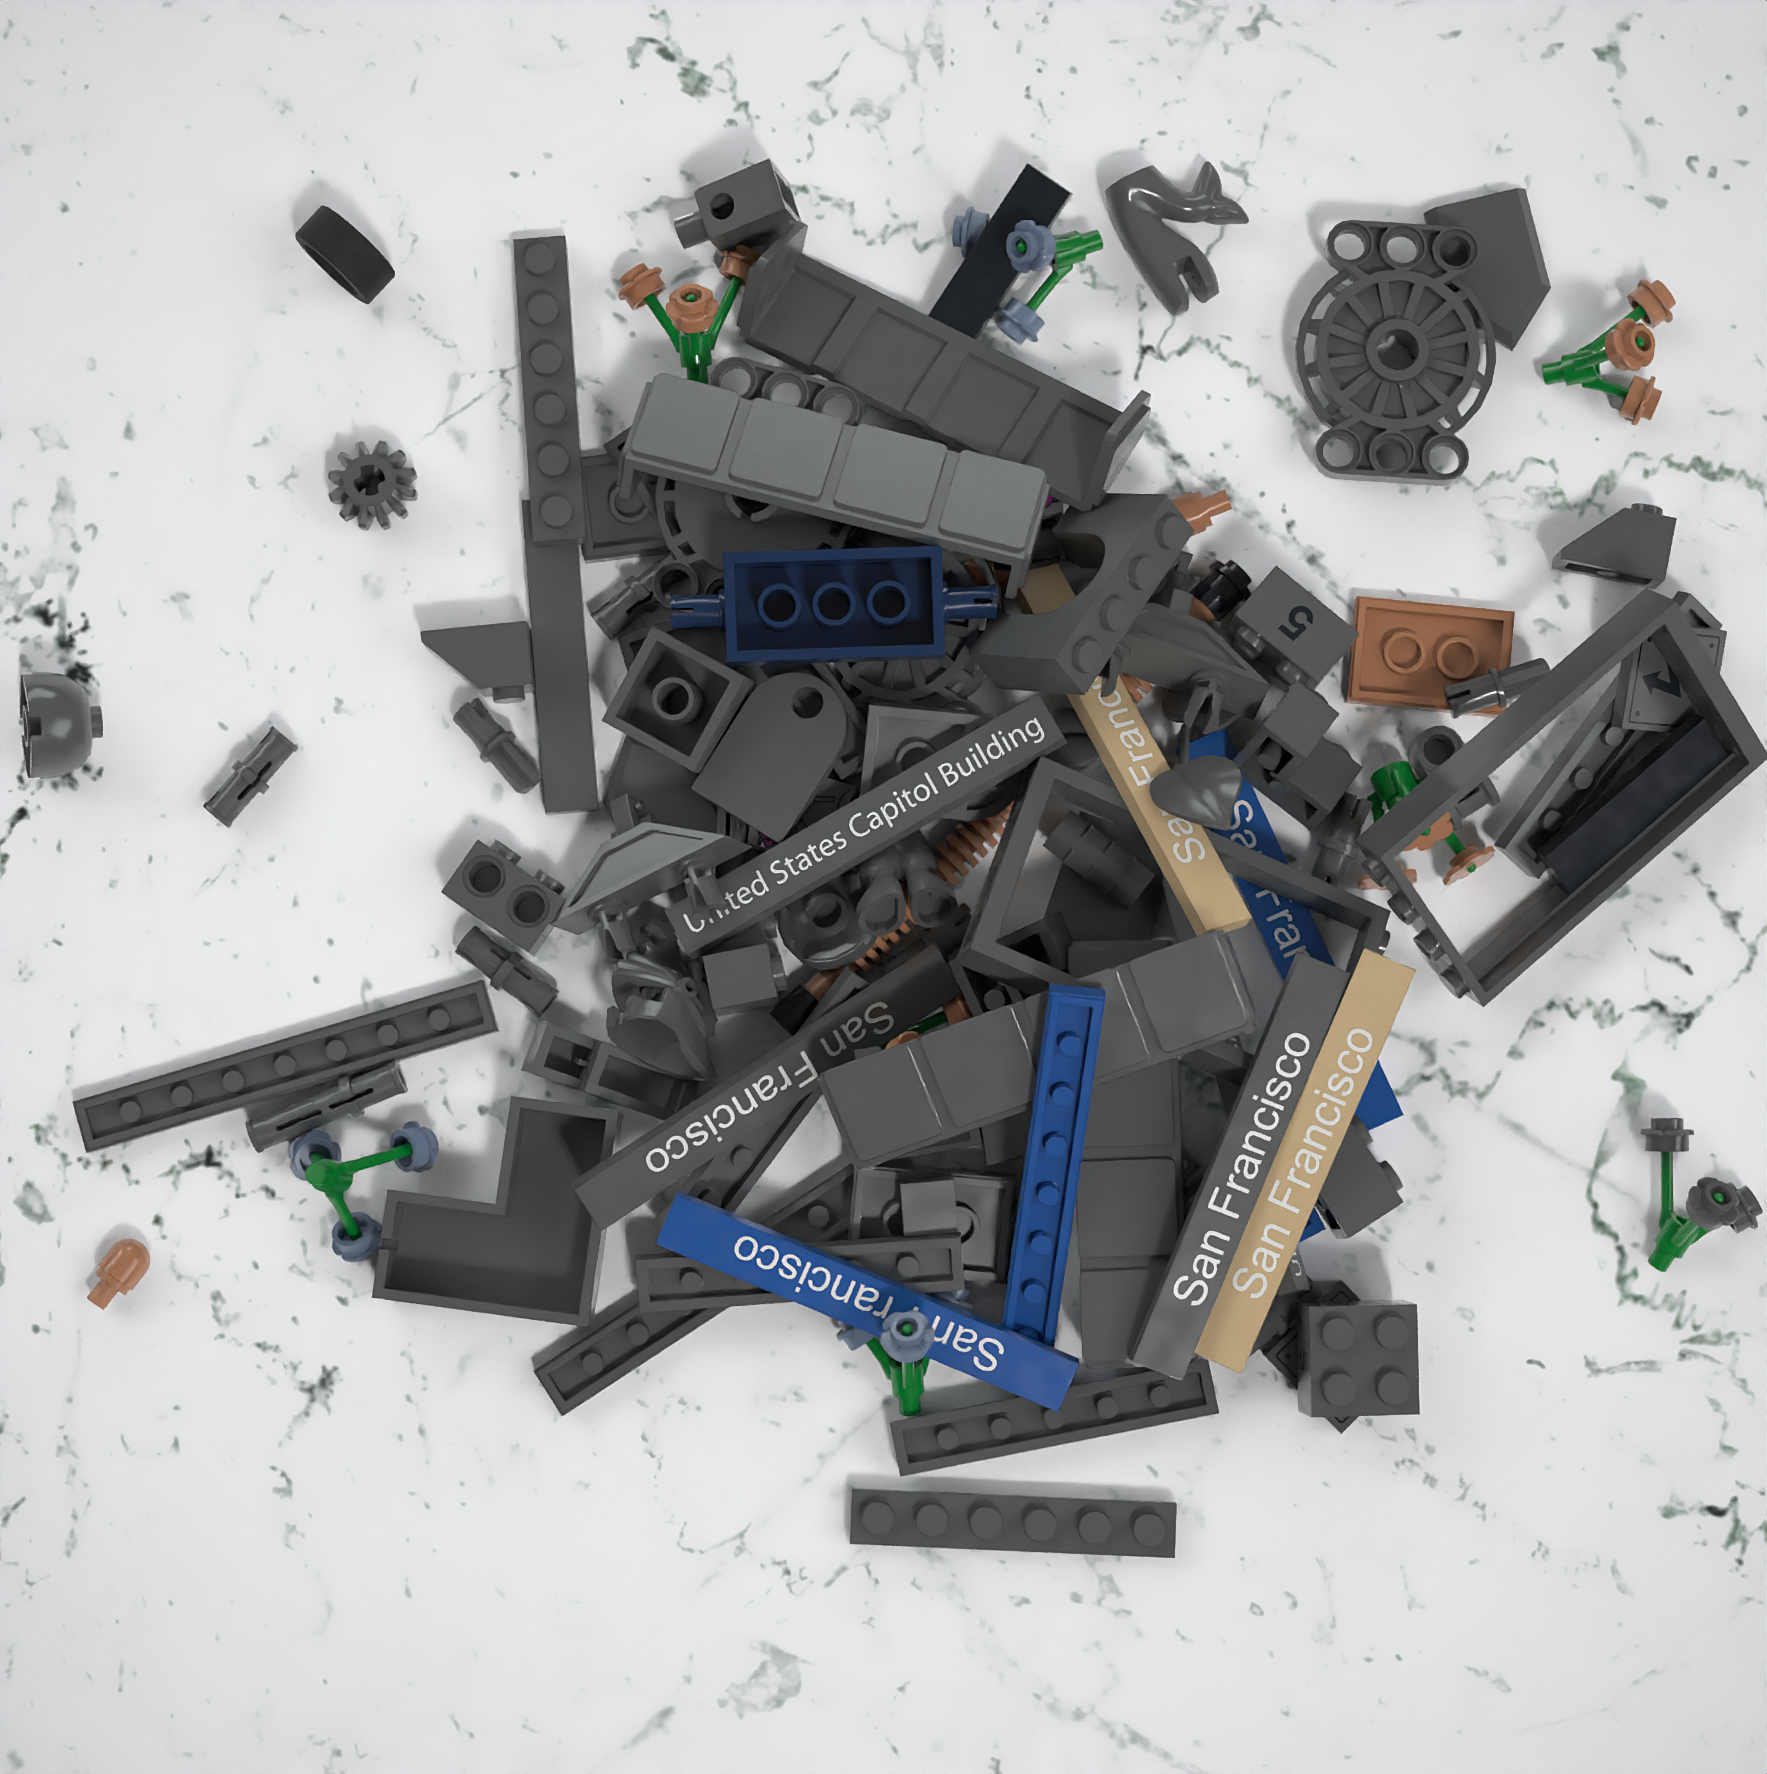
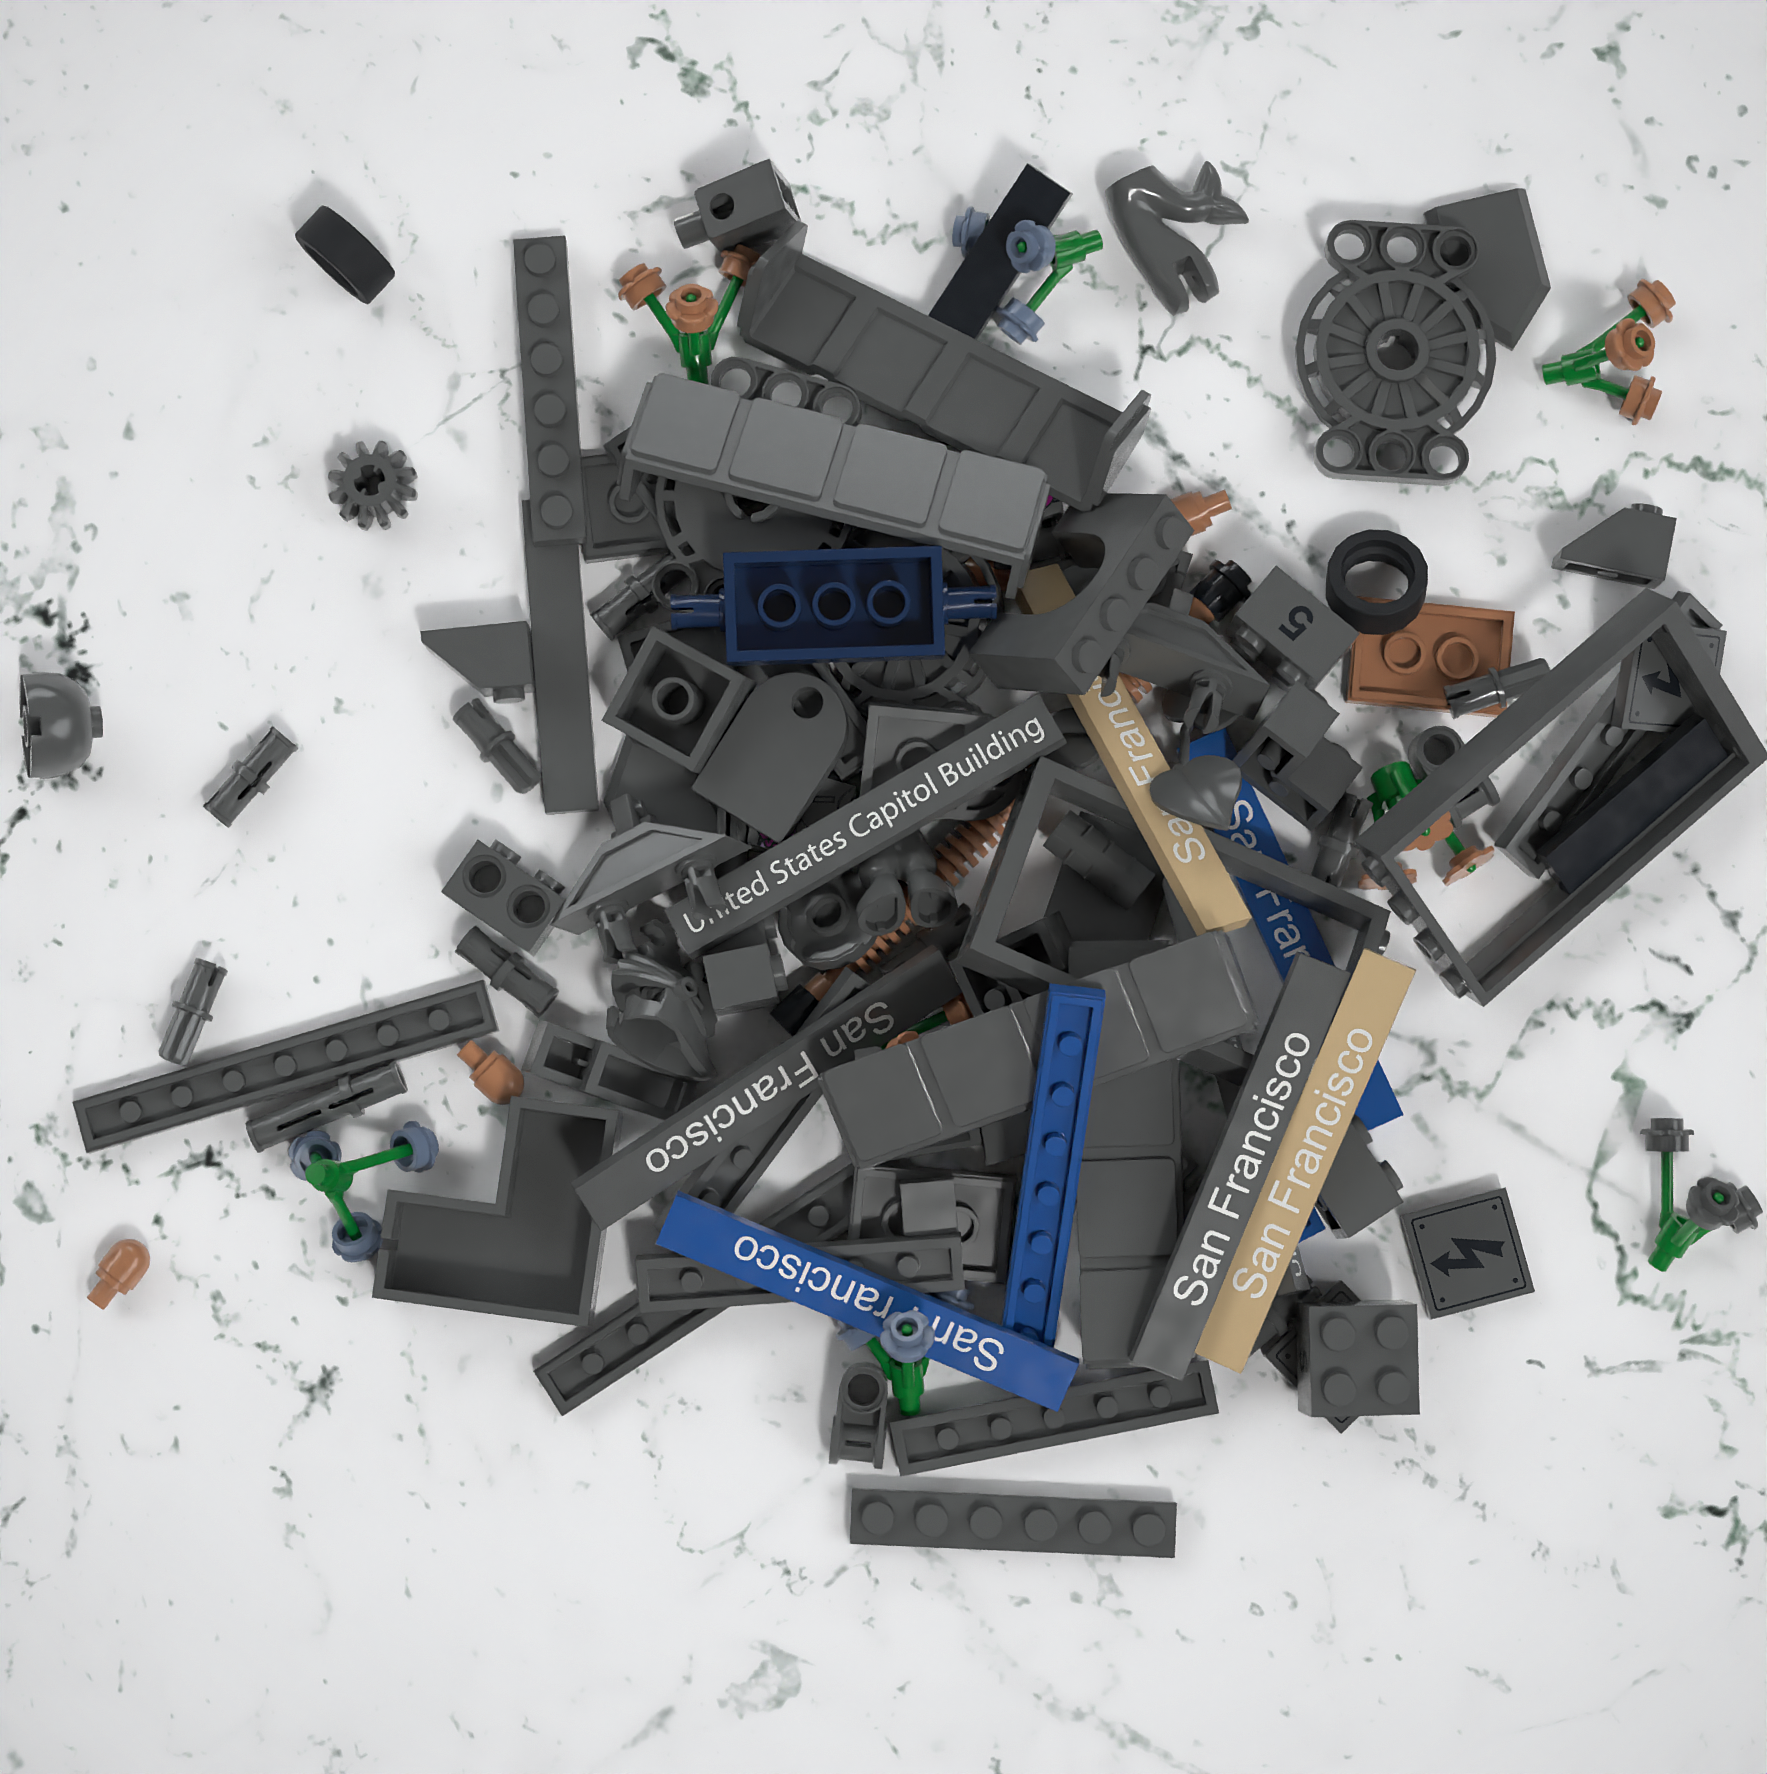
(192, 1012): none -> dark grey axle
(493, 1074): none -> nougat cylinder
(860, 1421): none -> dark grey piece
(1377, 547): none -> black tyre
(1467, 1253): none -> dark grey tile

